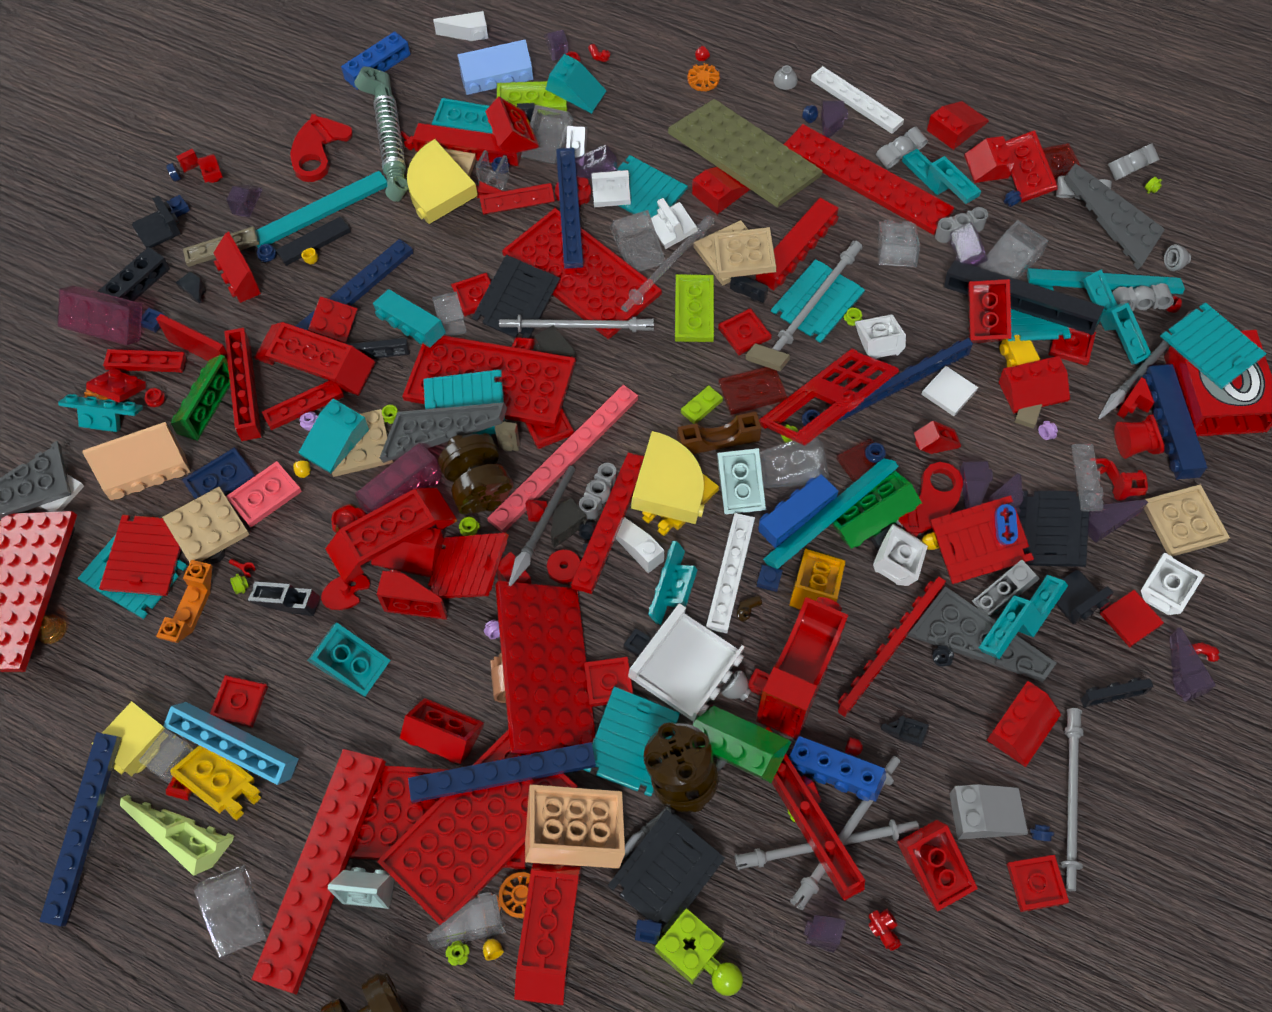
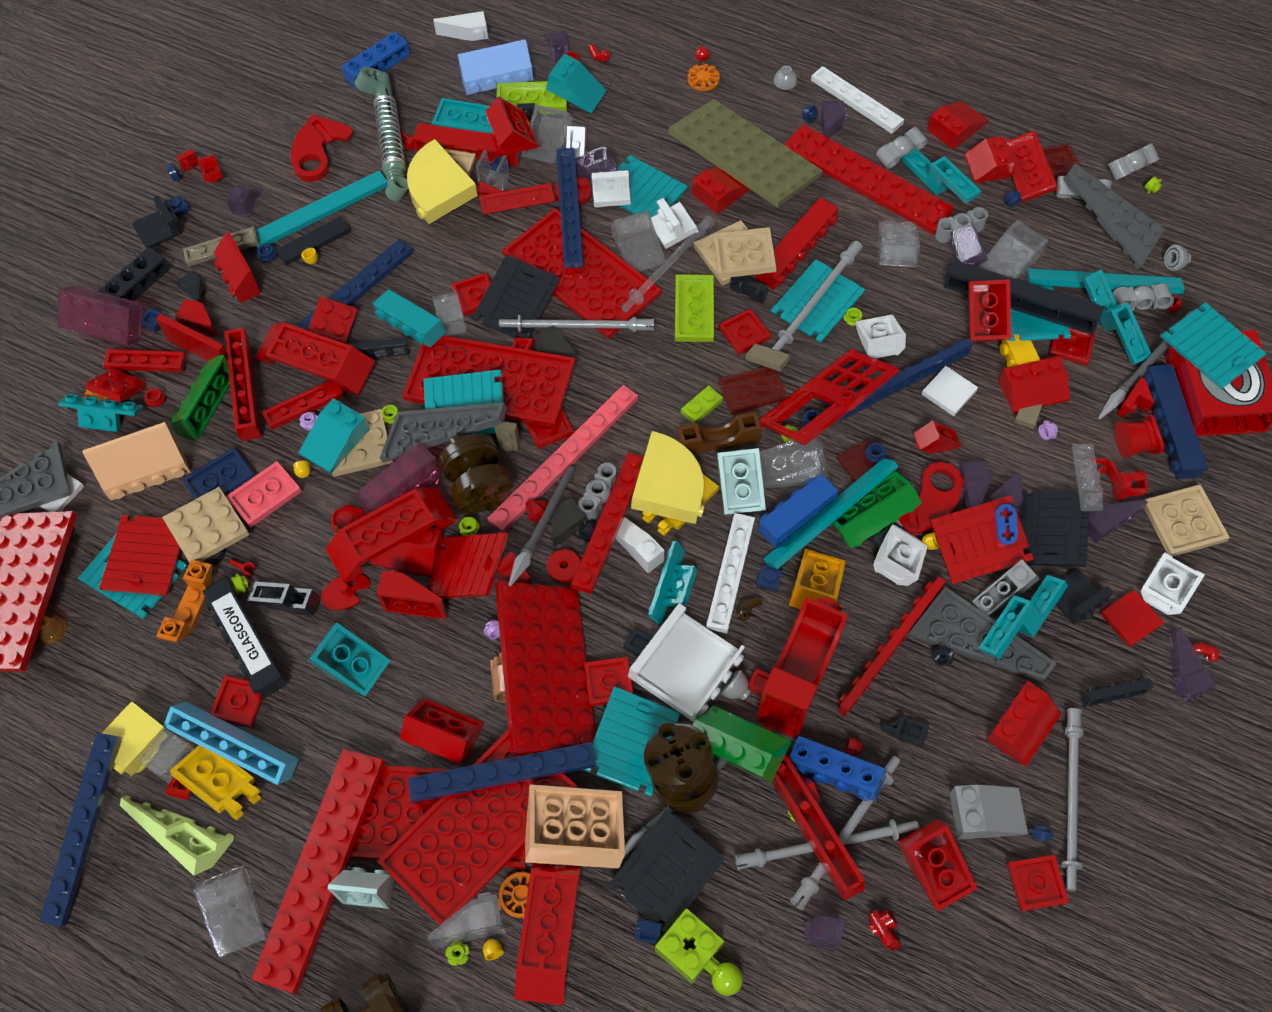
(195, 317): none -> red slope
(244, 639): none -> black brick

